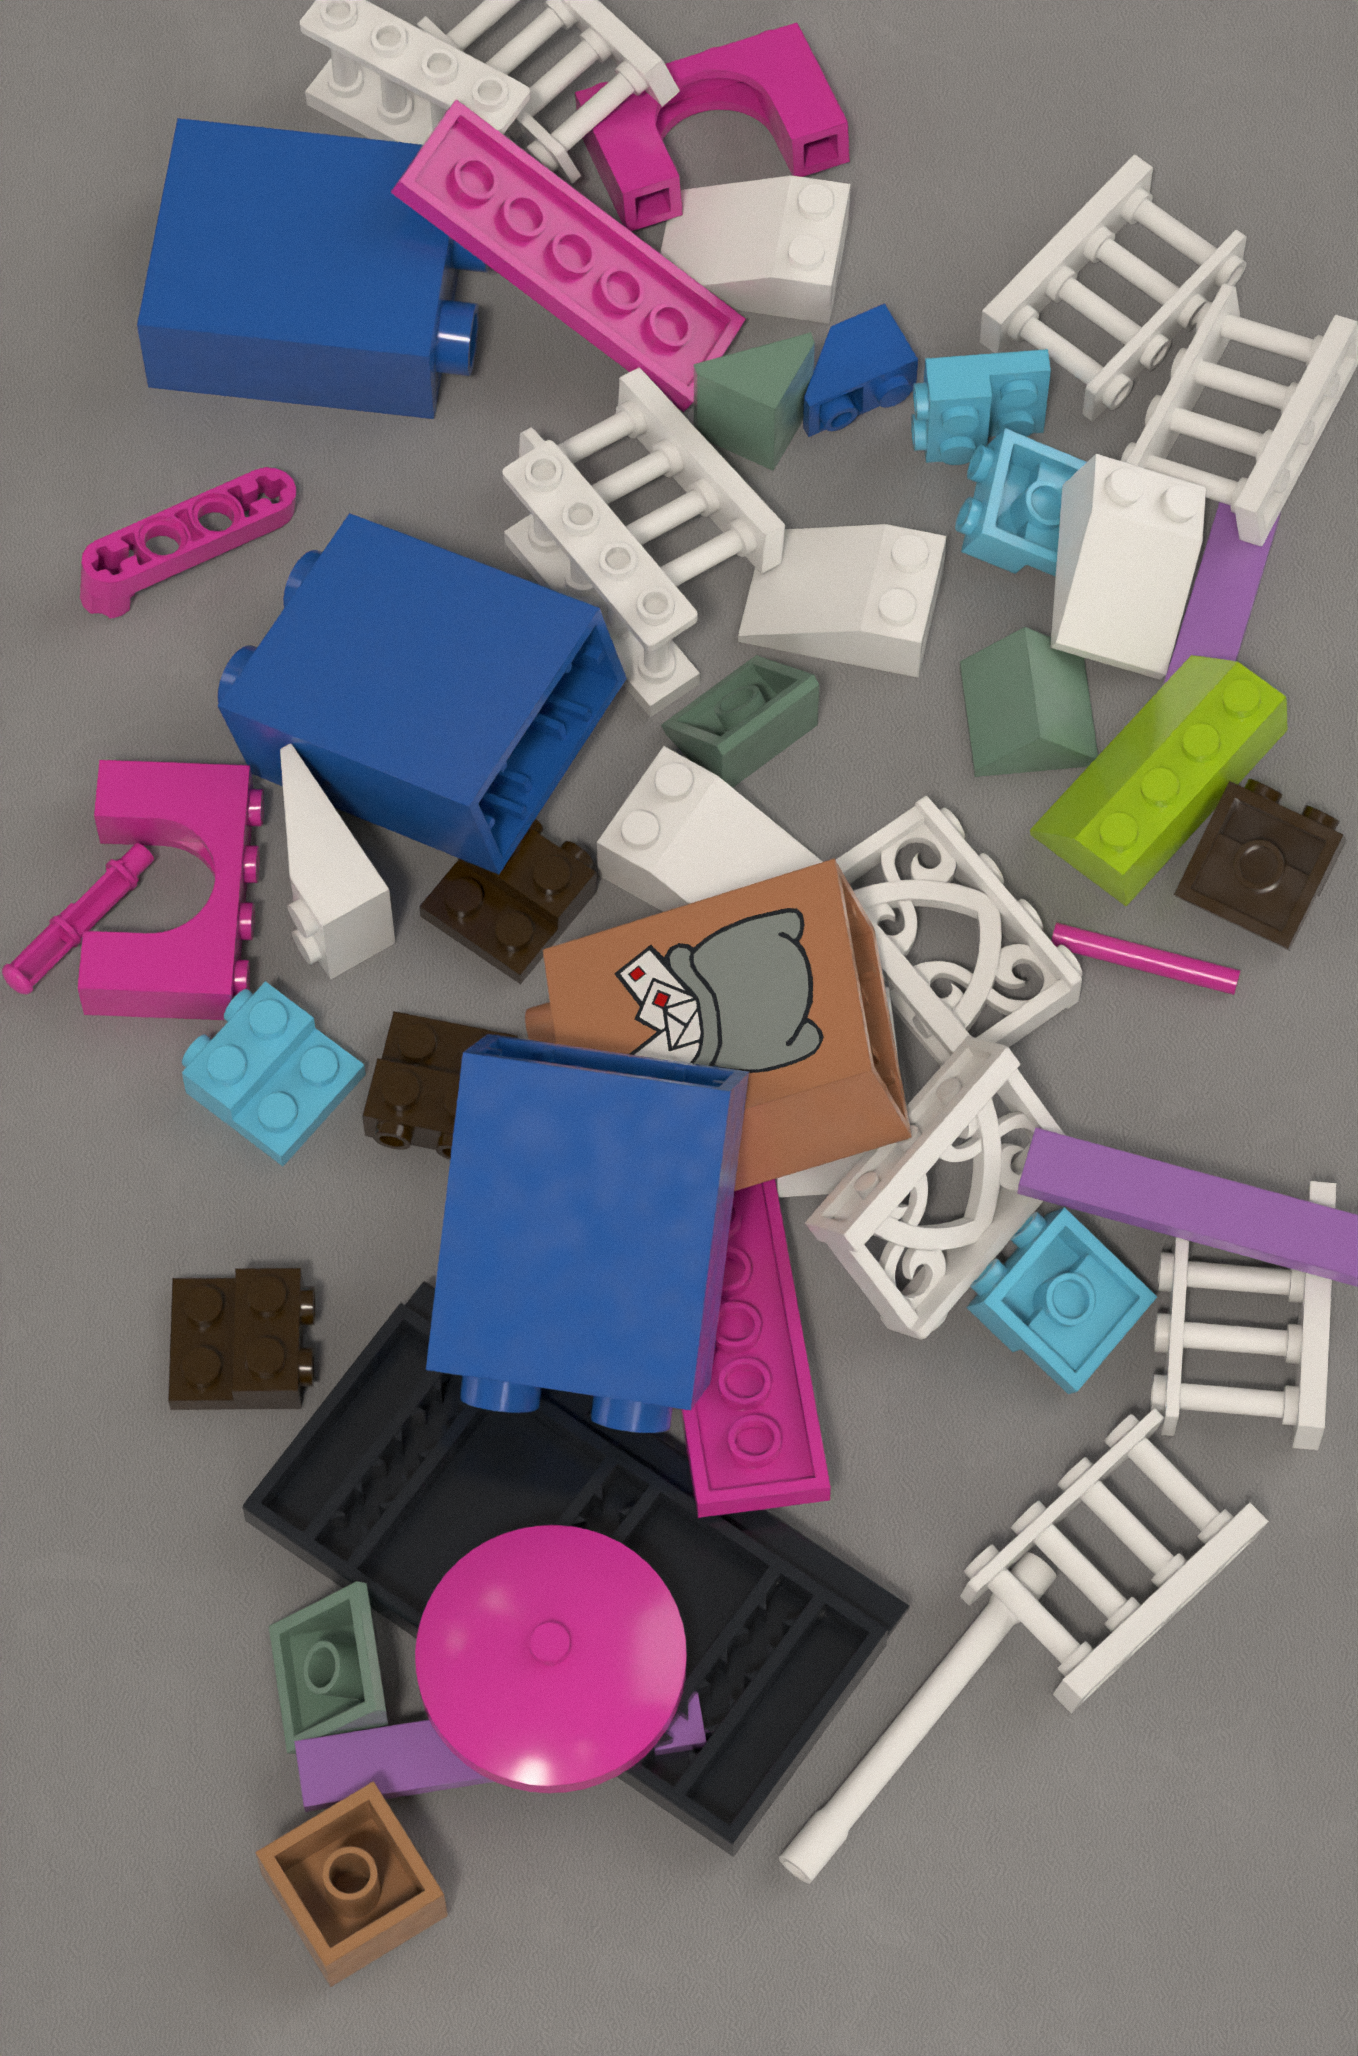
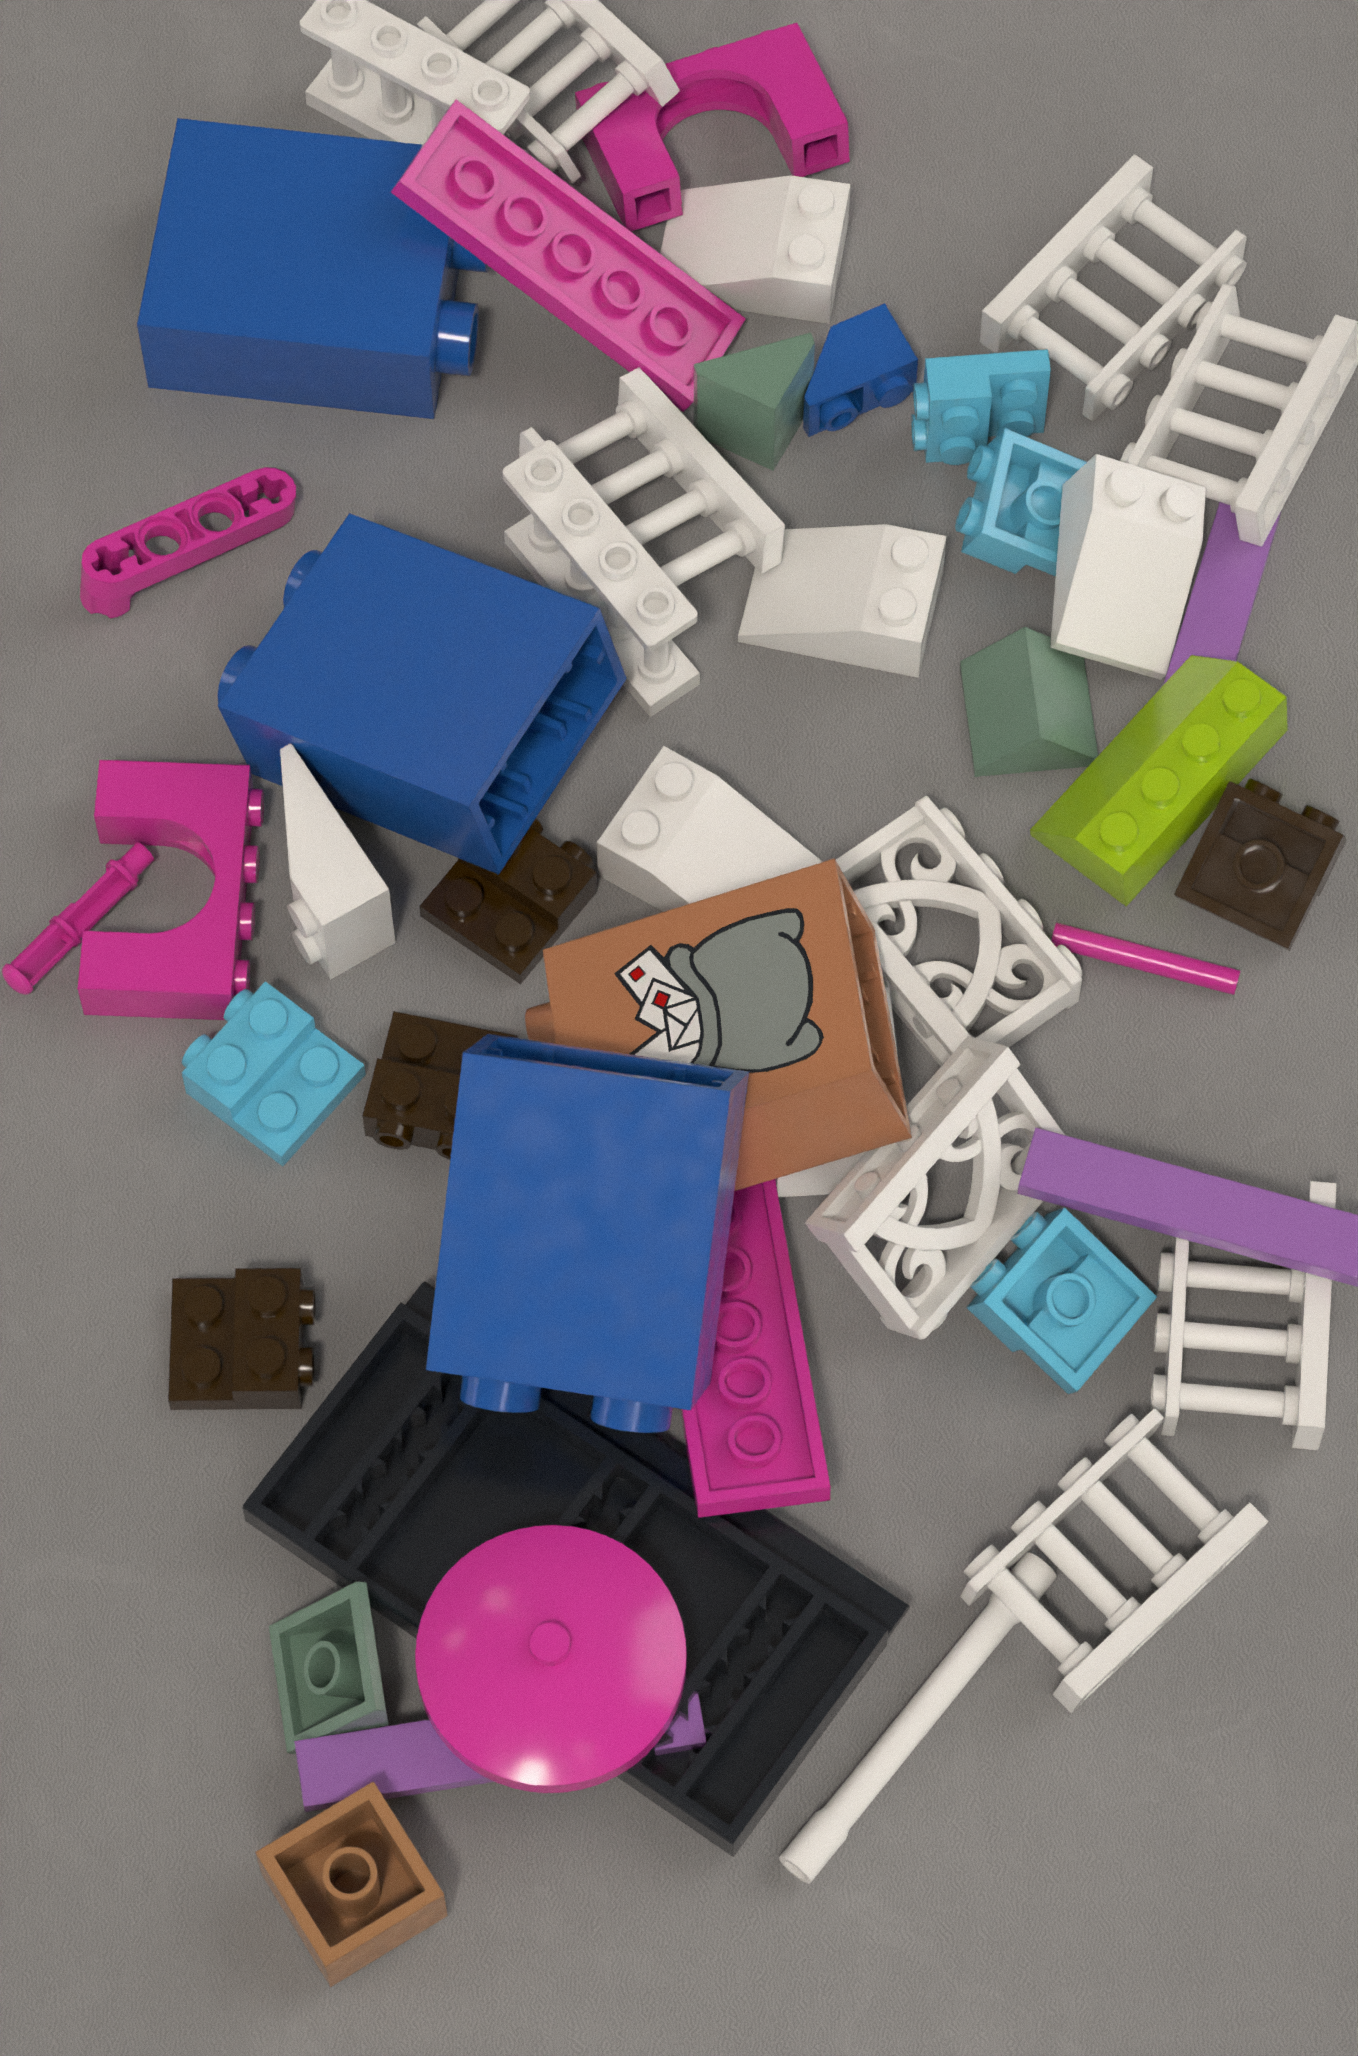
(746, 718): sand green slope -> none

